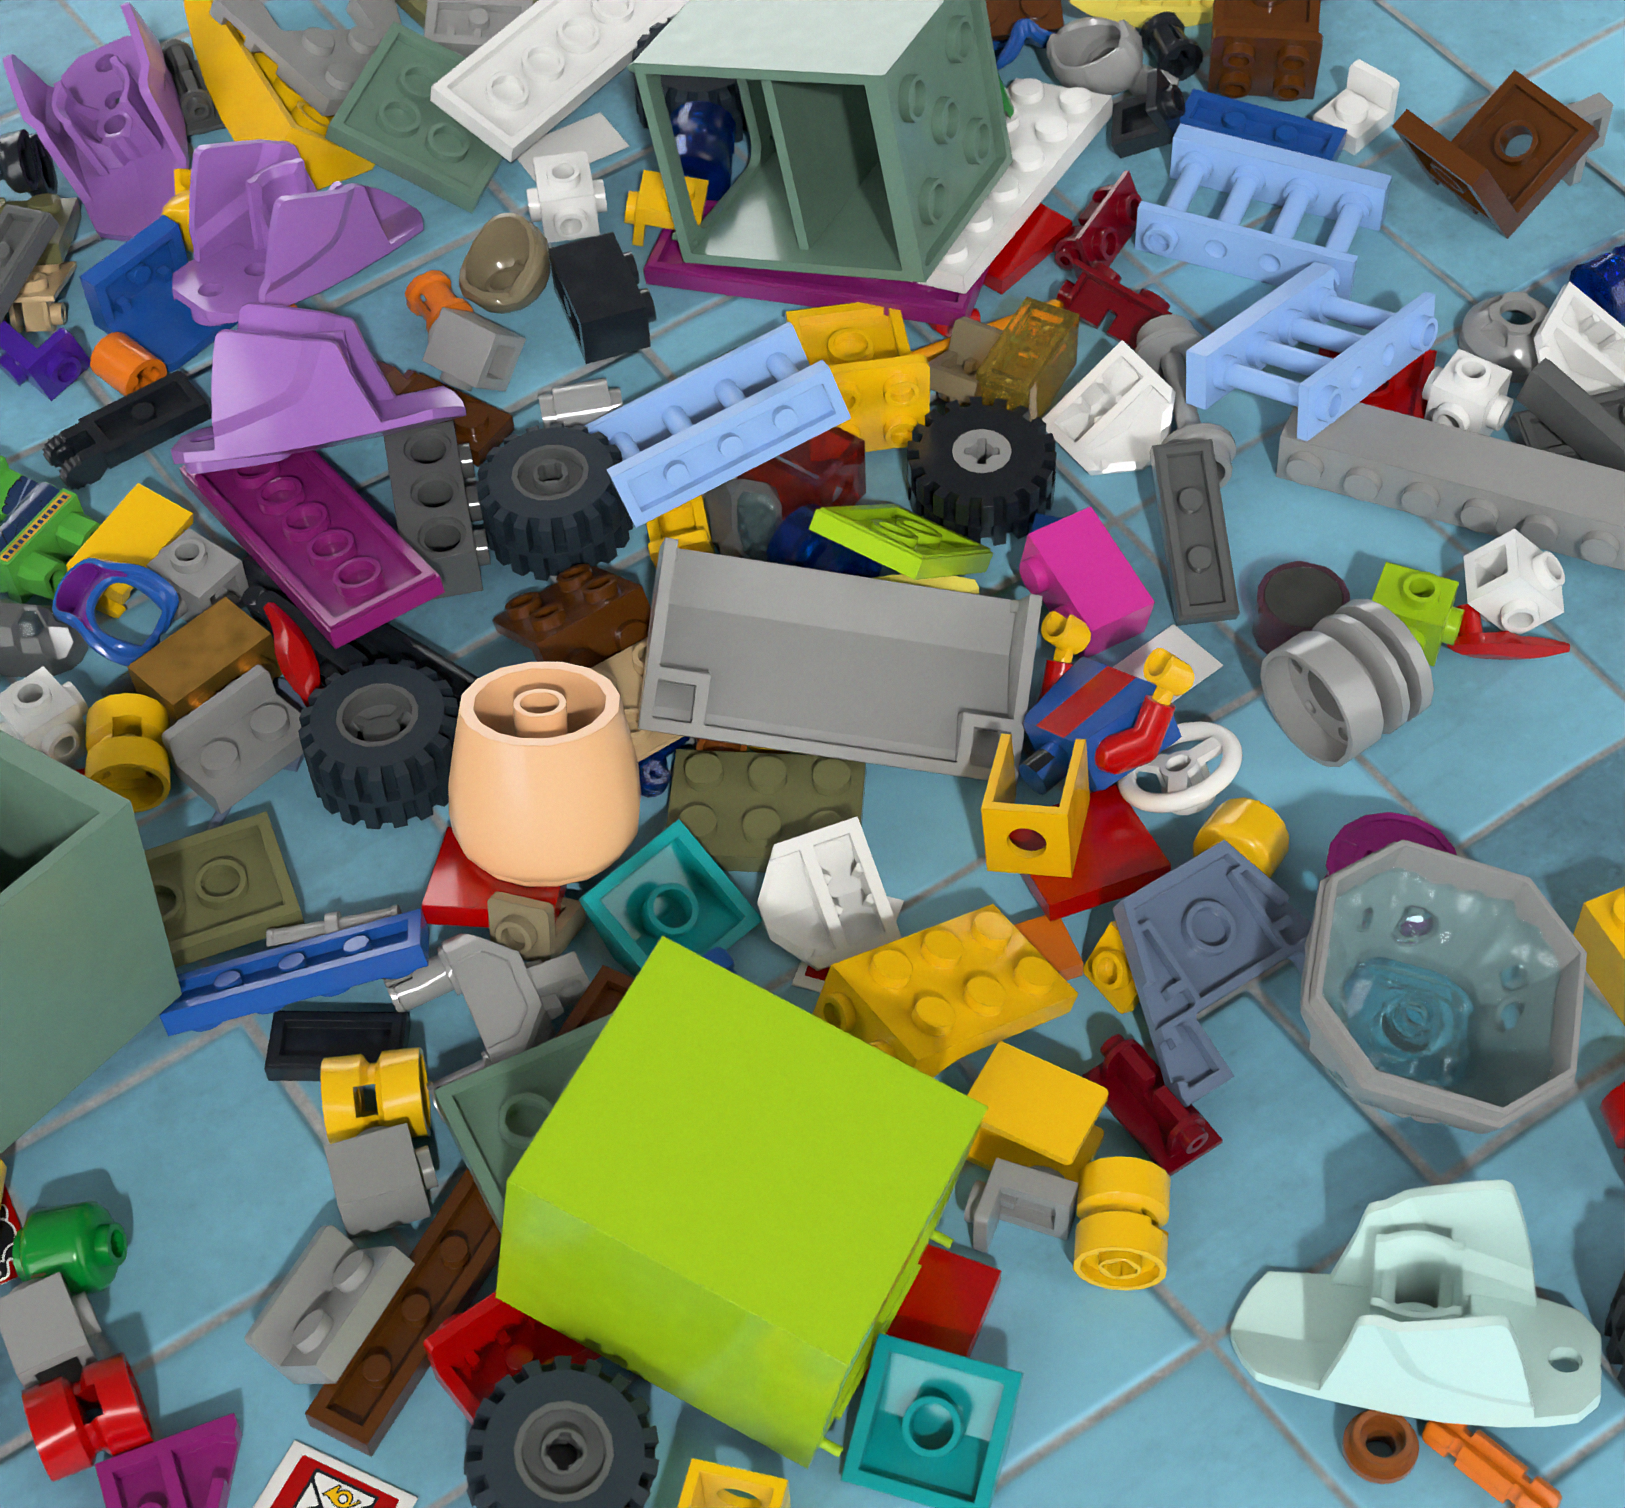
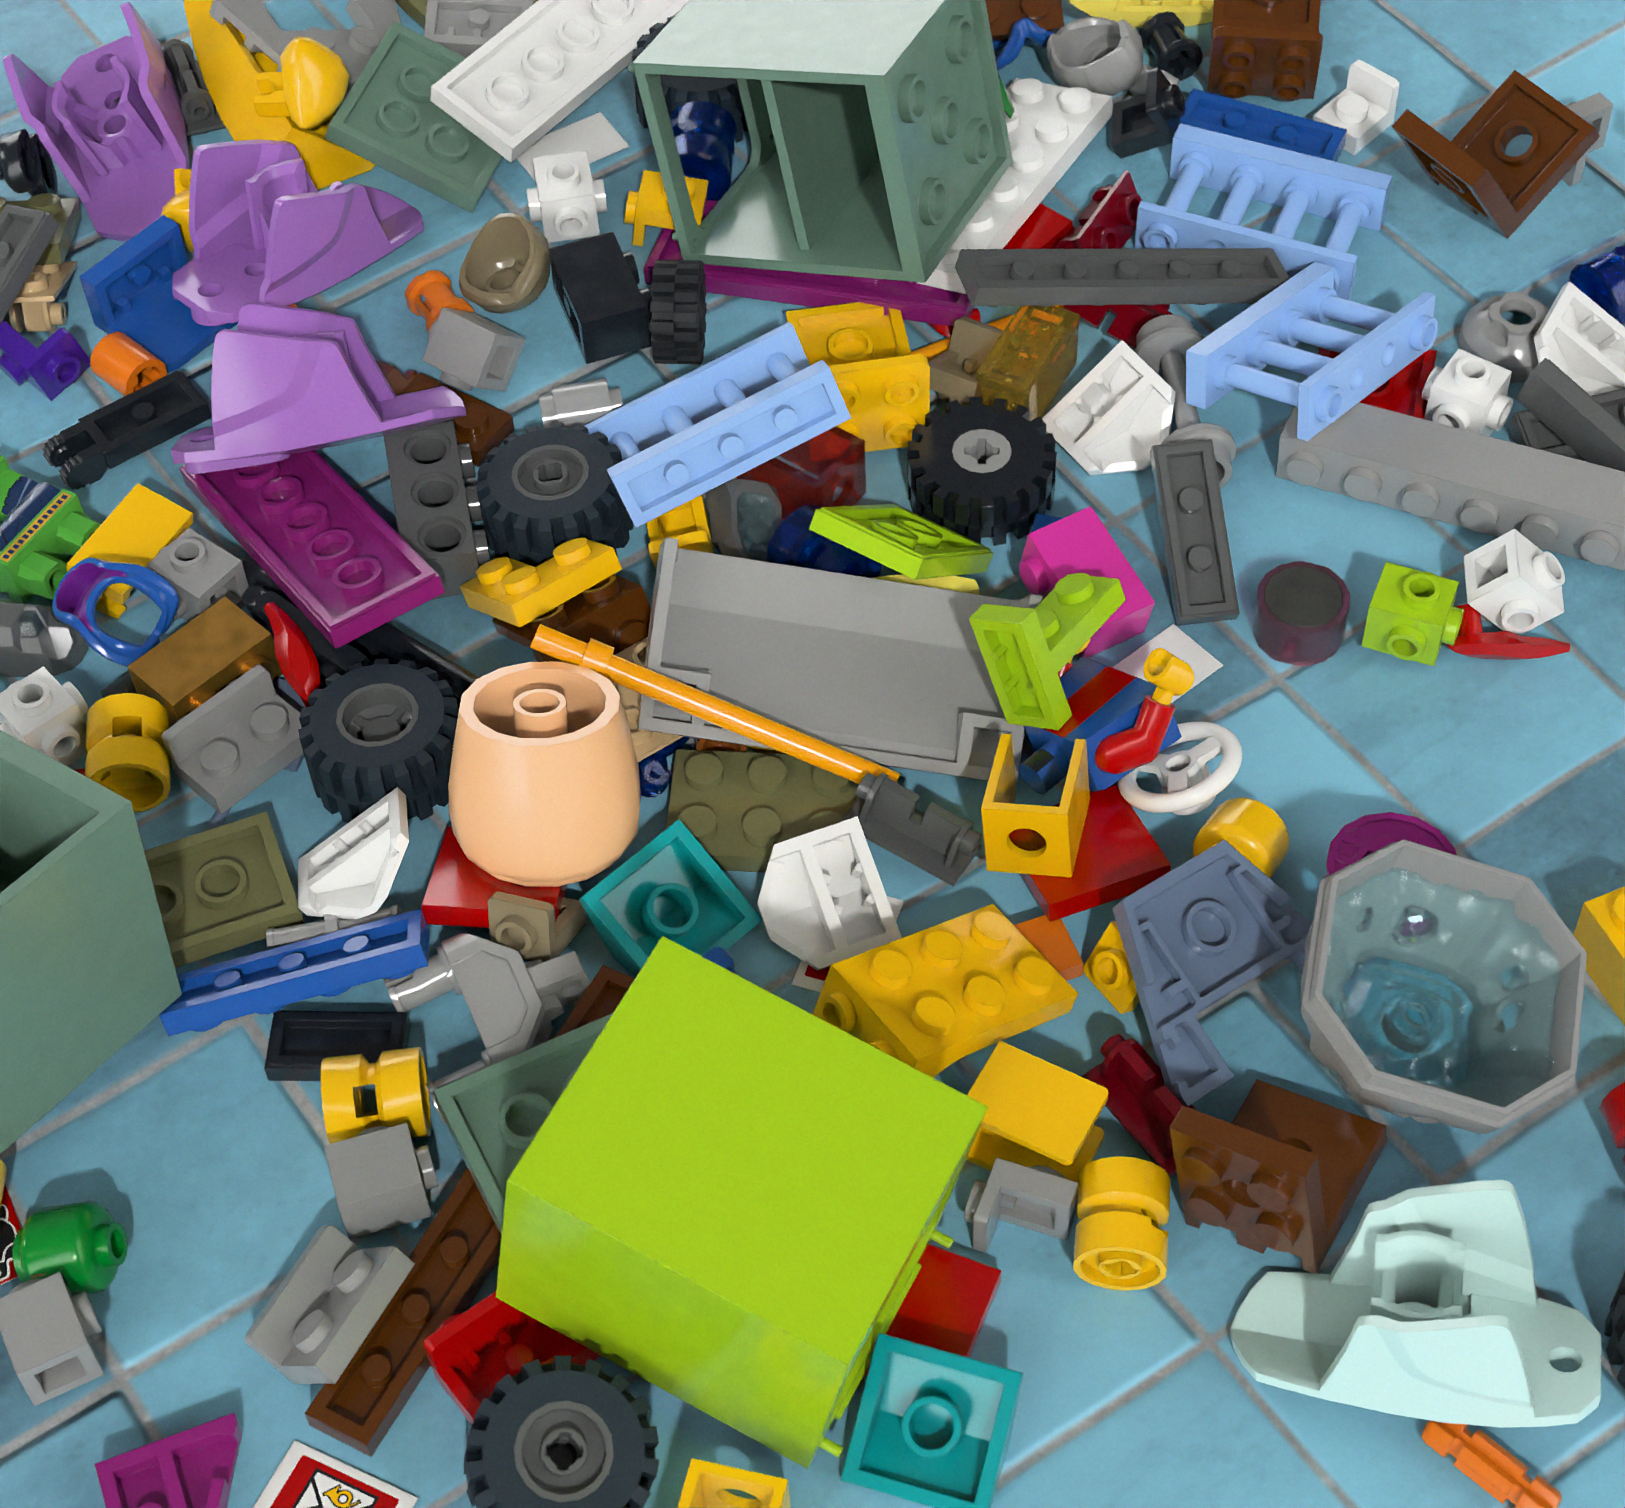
(60, 1420): red wheel -> none
(307, 88): none -> yellow piece
(356, 864): none -> white slope
(525, 592): none -> yellow plate
(635, 677): none -> light orange bar
(678, 312): none -> black tyre
(930, 840): none -> dark grey hinge
(1032, 645): none -> lime bracket
(1118, 276): none -> dark grey plate
(1275, 1172): none -> reddish brown bracket
(1347, 682): light grey wheel -> none
(1382, 1427): dark orange plate -> none

